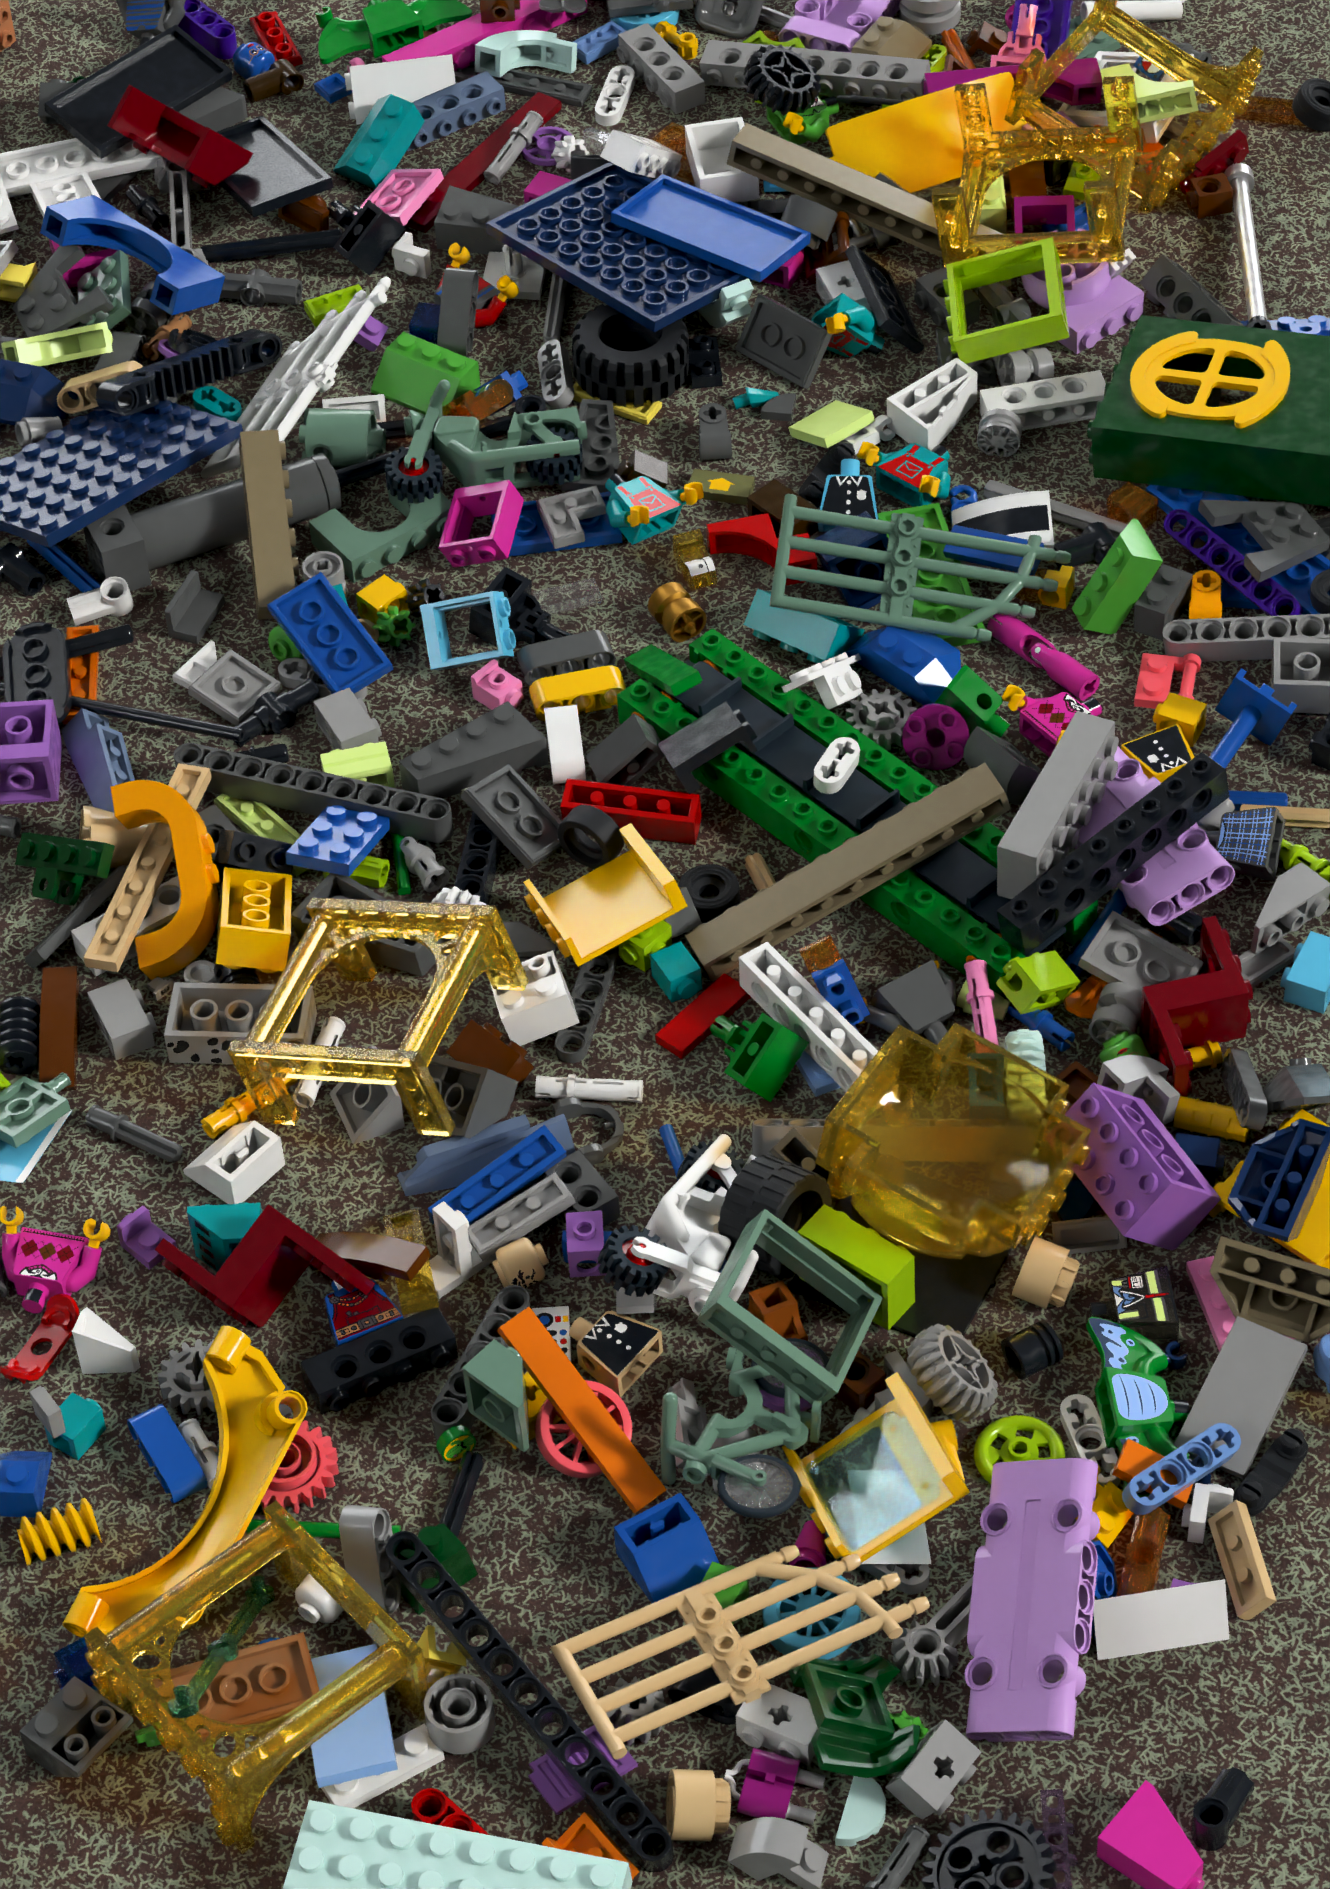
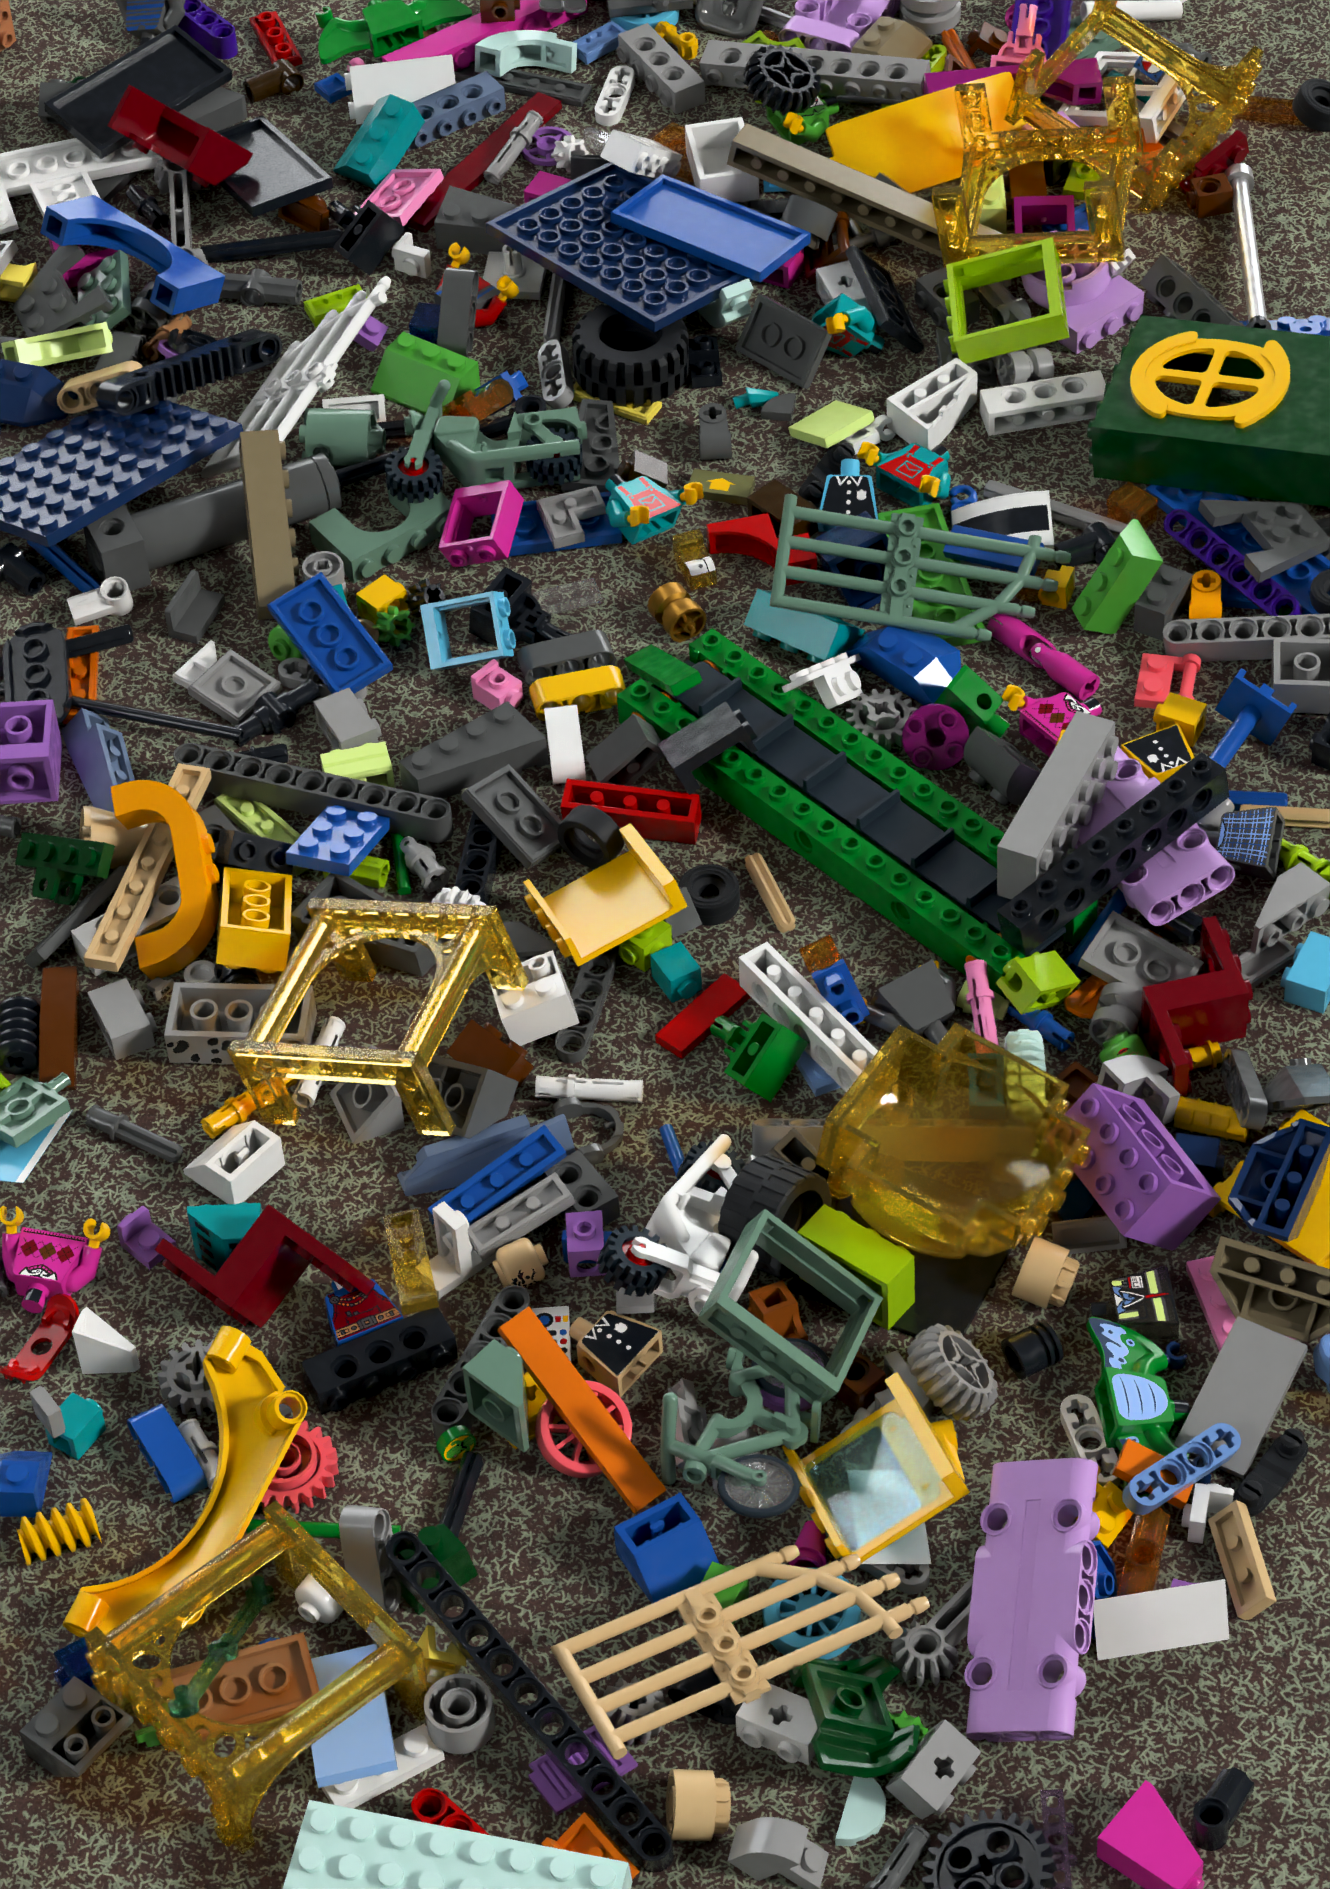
(34, 429): light grey cone -> none
(220, 402): teal beam -> none
(252, 60): blue head -> none
(377, 1254): reddish brown slope -> none
(770, 1786): magenta piece -> none
(842, 768): white beam -> none
(849, 870): dark tan brick -> none
(1000, 431): light grey wheel -> none
(1006, 1428): lime plate -> none
(1155, 98): yellowish green arch -> none

